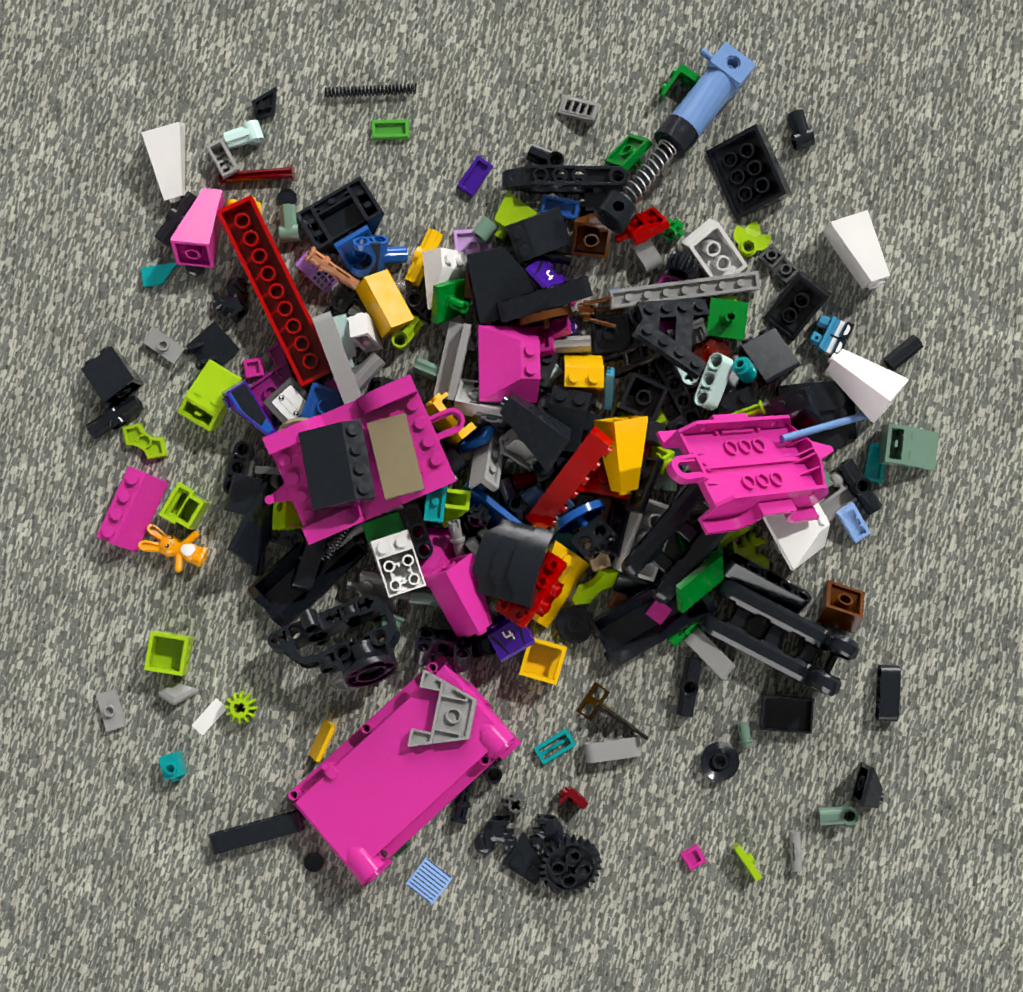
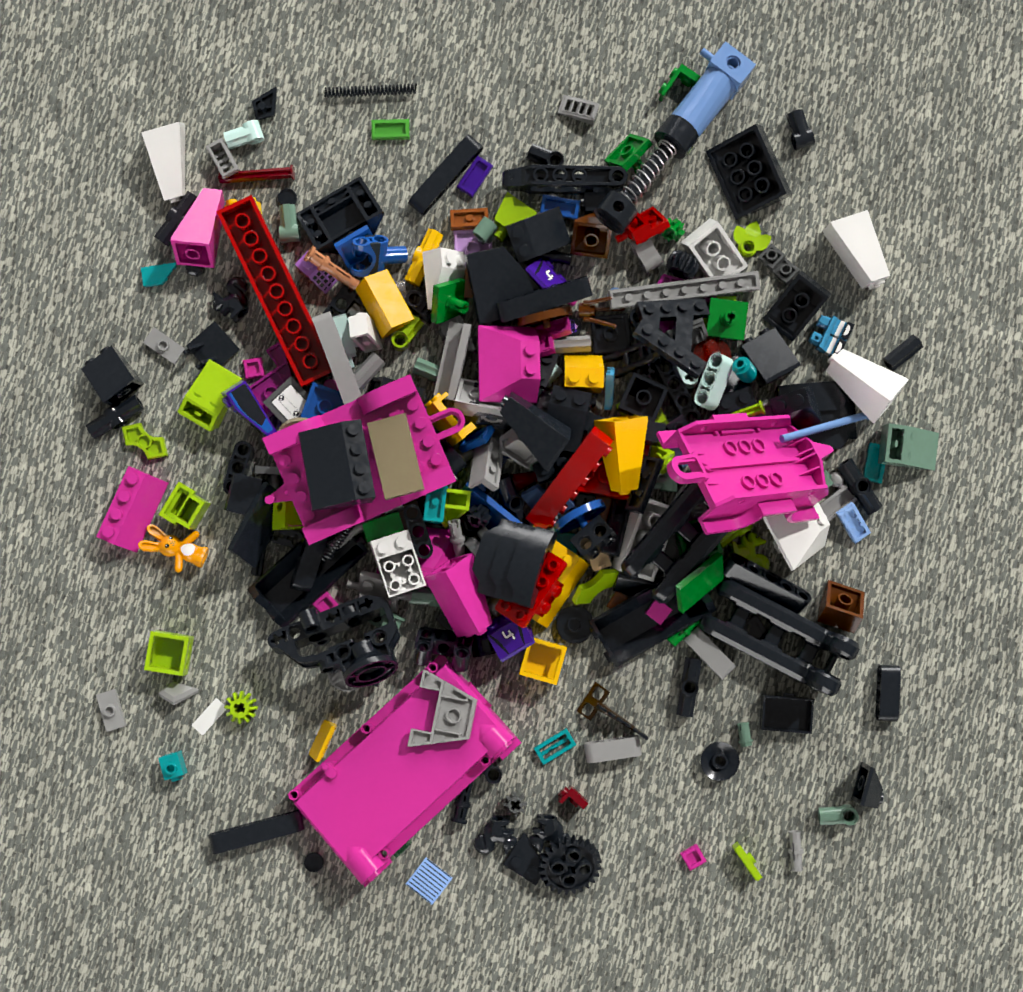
(325, 602): none -> dark pink tile
(445, 175): none -> black beam
(467, 218): none -> dark orange plate

